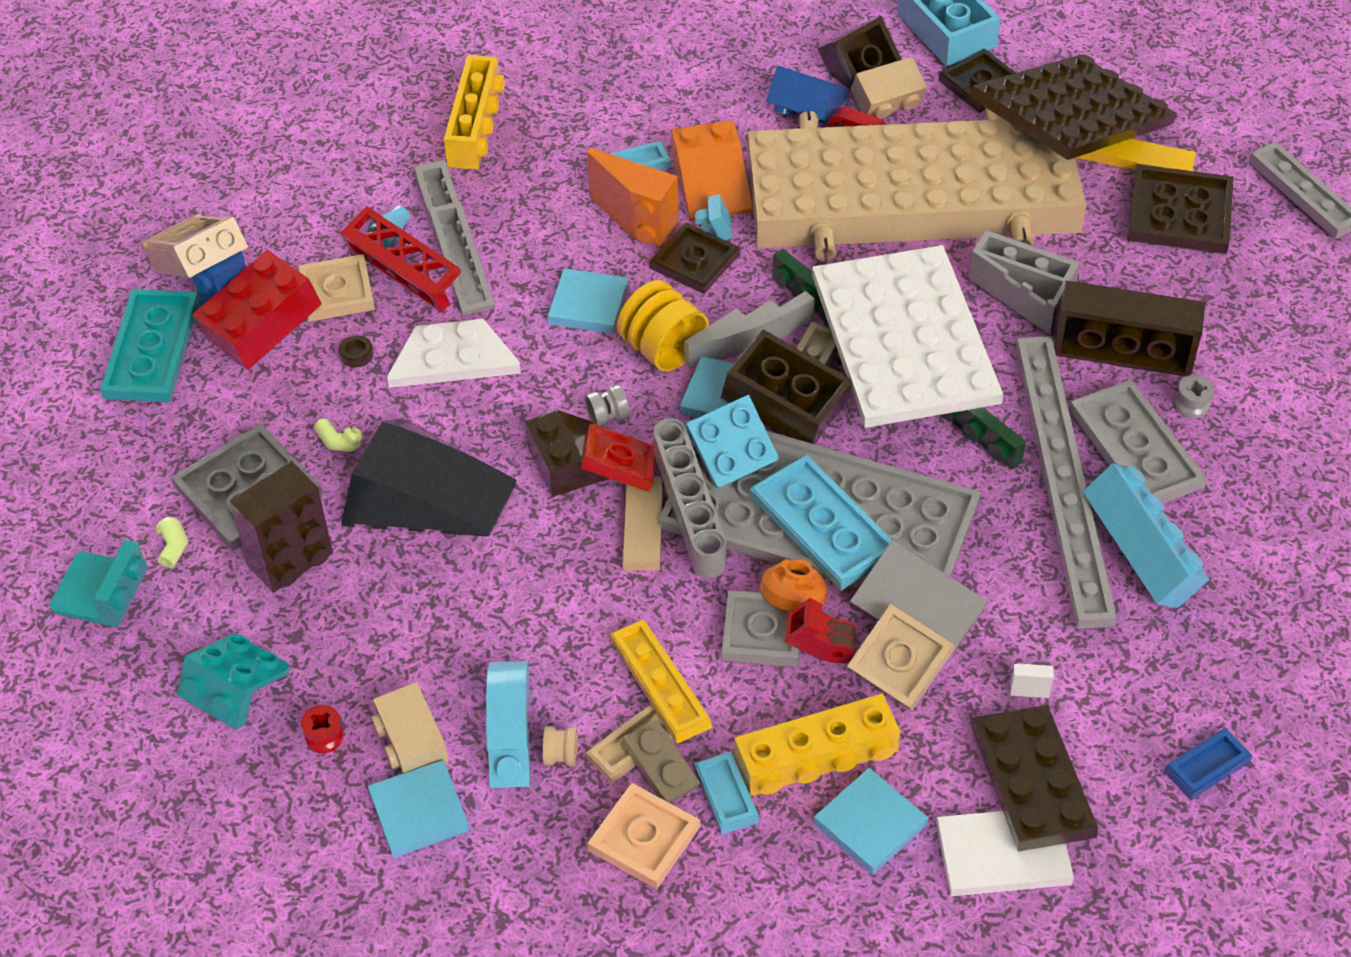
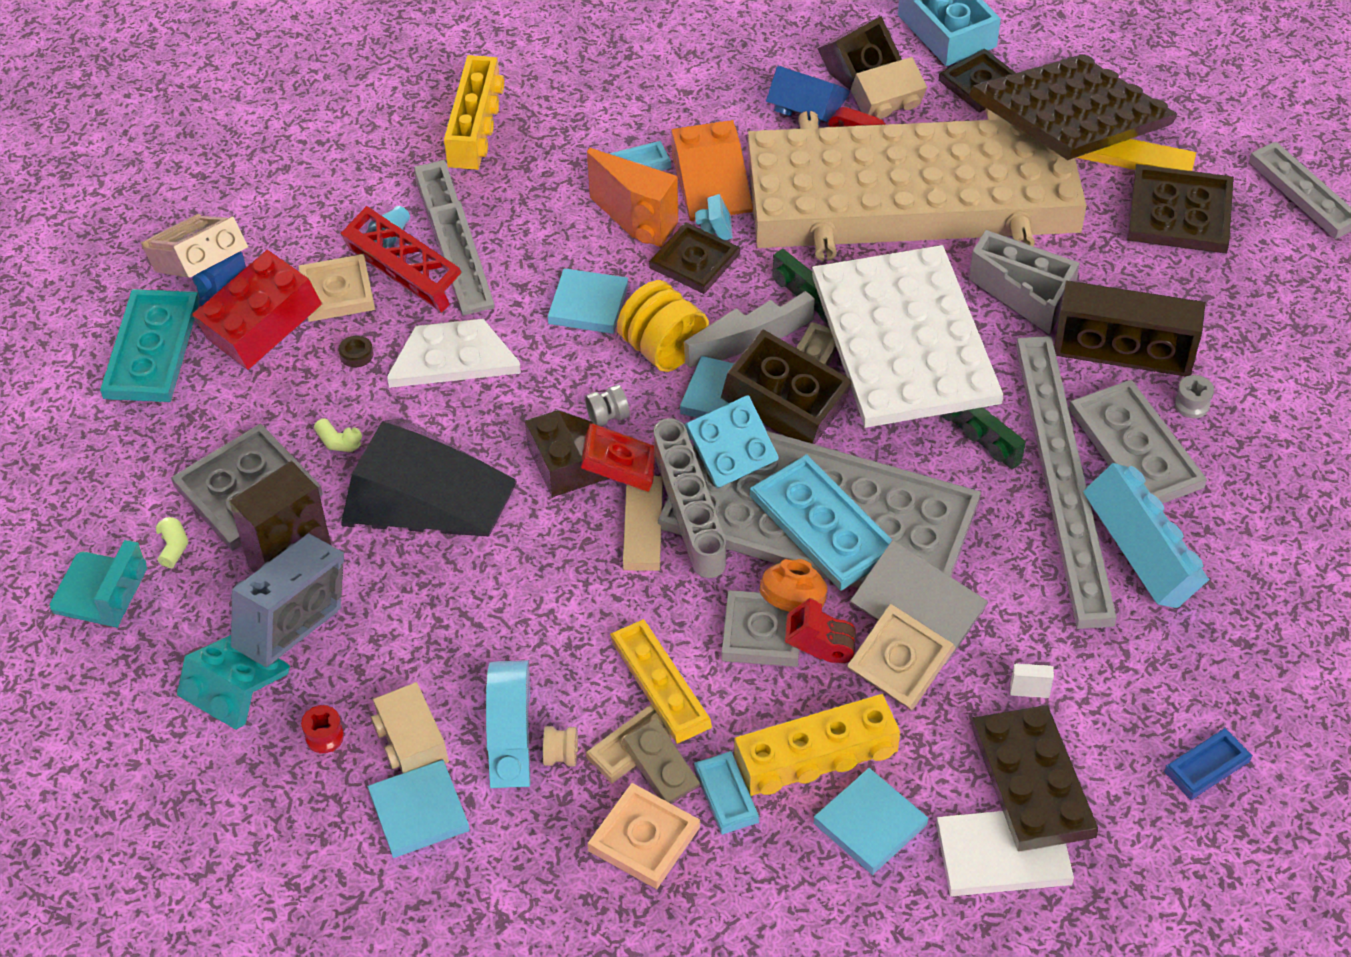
(286, 599): none -> sand blue piece

